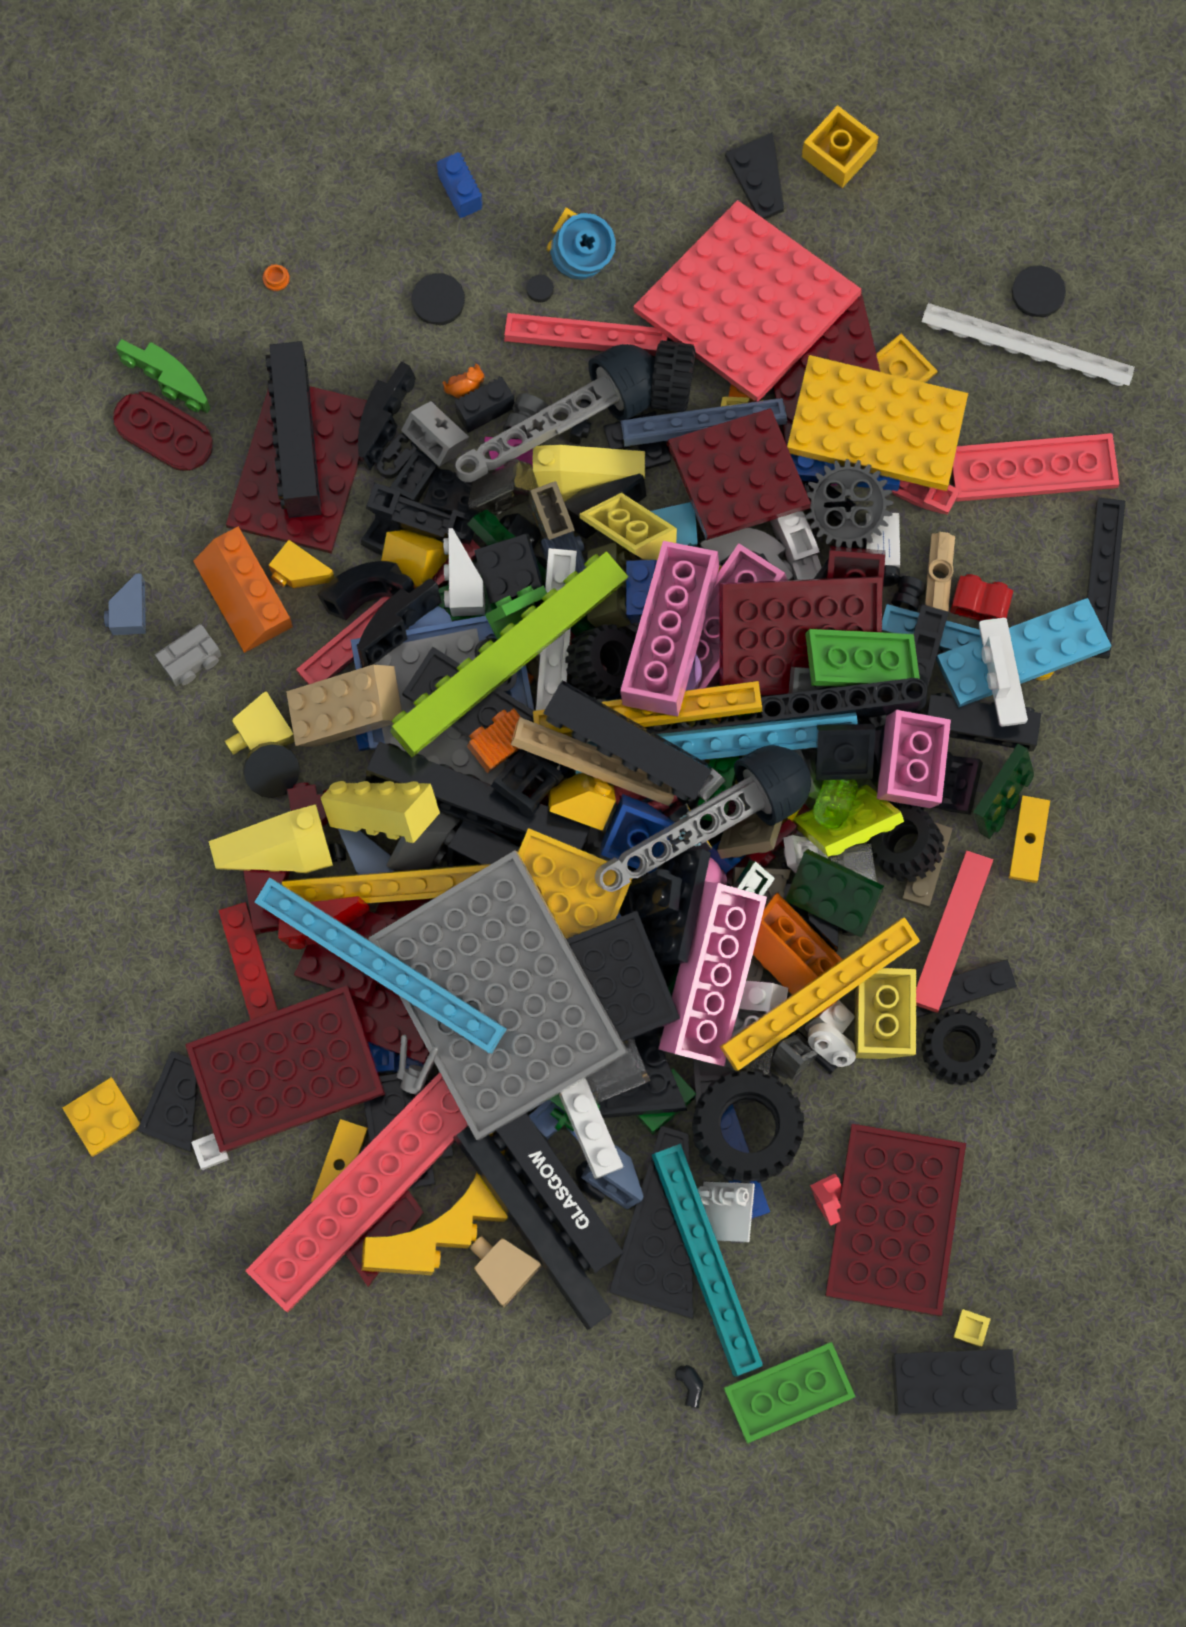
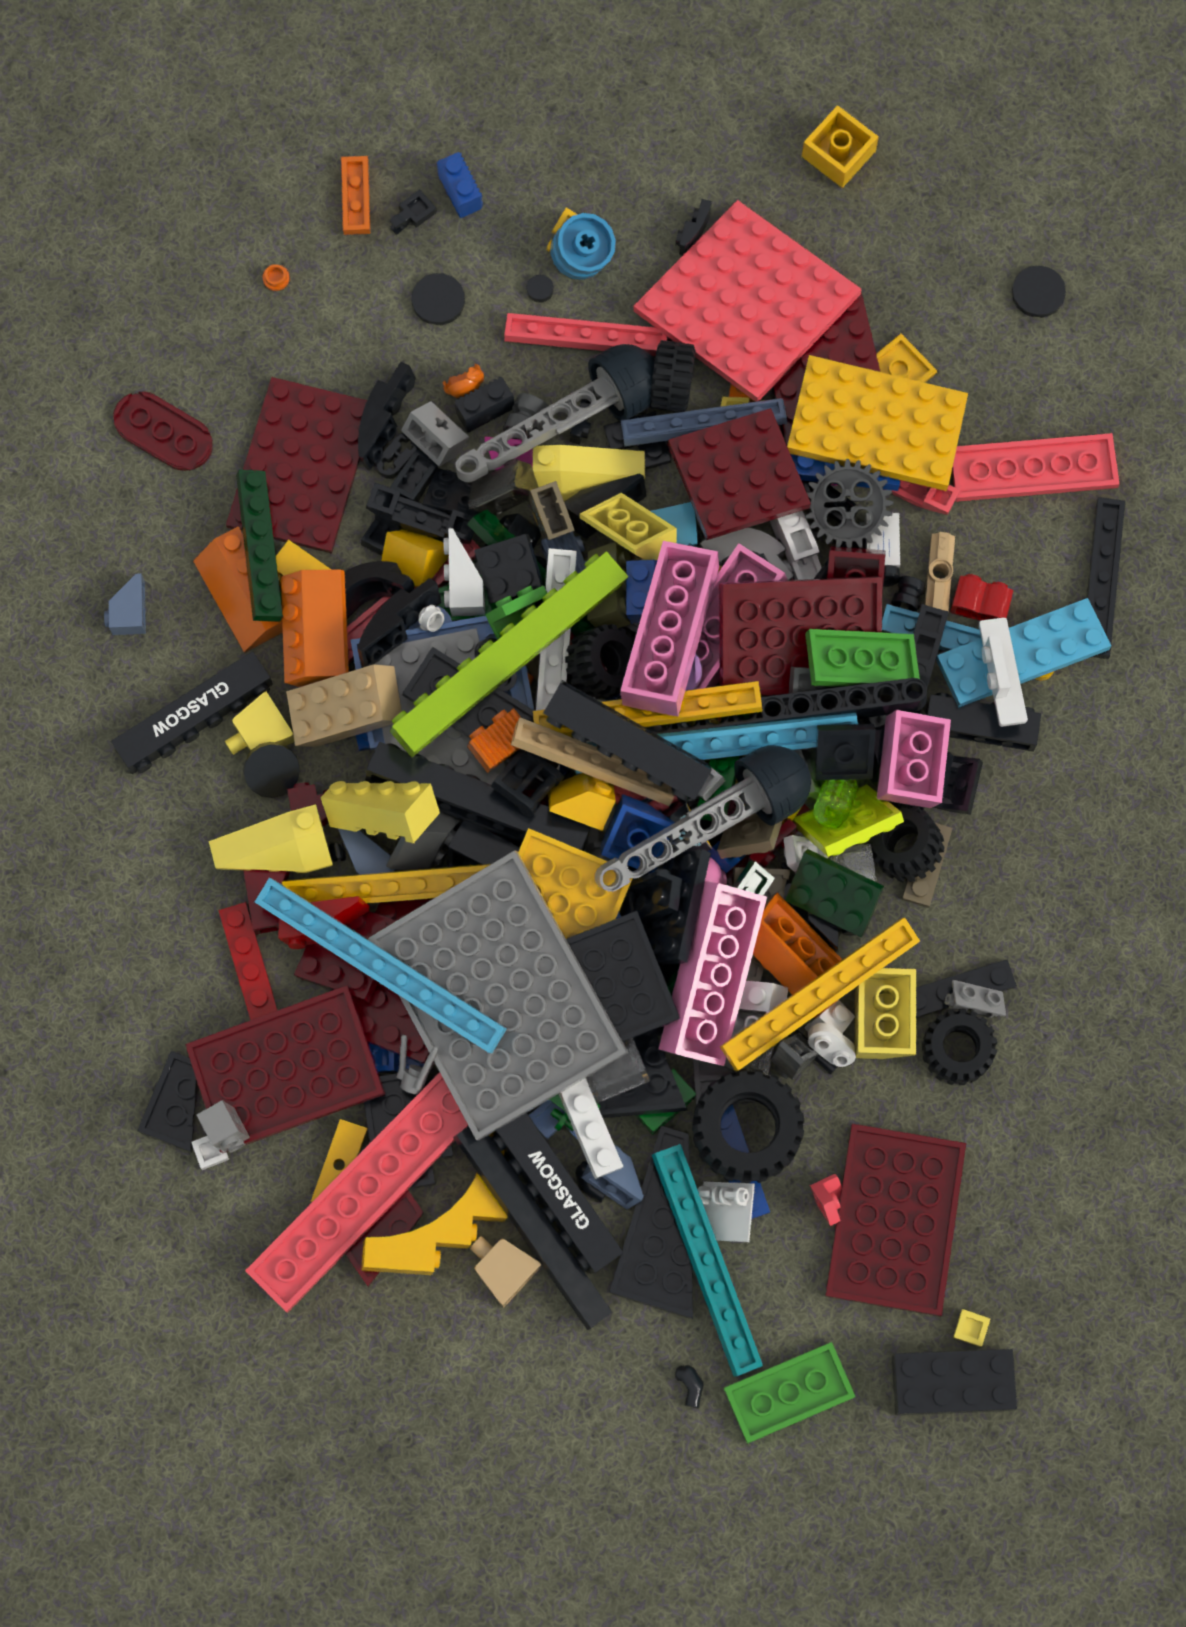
(102, 1117): yellow plate -> none
(173, 377): bright green slope -> none
(188, 655): light grey brick -> none
(192, 713): none -> black brick
(223, 1127): none -> light grey brick
(259, 545): none -> dark green plate
(293, 429): black brick -> none
(314, 626): none -> orange slope
(355, 195): none -> orange plate
(413, 210): none -> black plate
(431, 618): none -> white plate
(693, 230): none -> black slope
(758, 175): black wing -> none
(952, 931): coral tile -> none
(977, 998): none -> light grey hinge
(1004, 792): dark green plate -> none
(1032, 823): yellow tile -> none
(1036, 347): white plate -> none

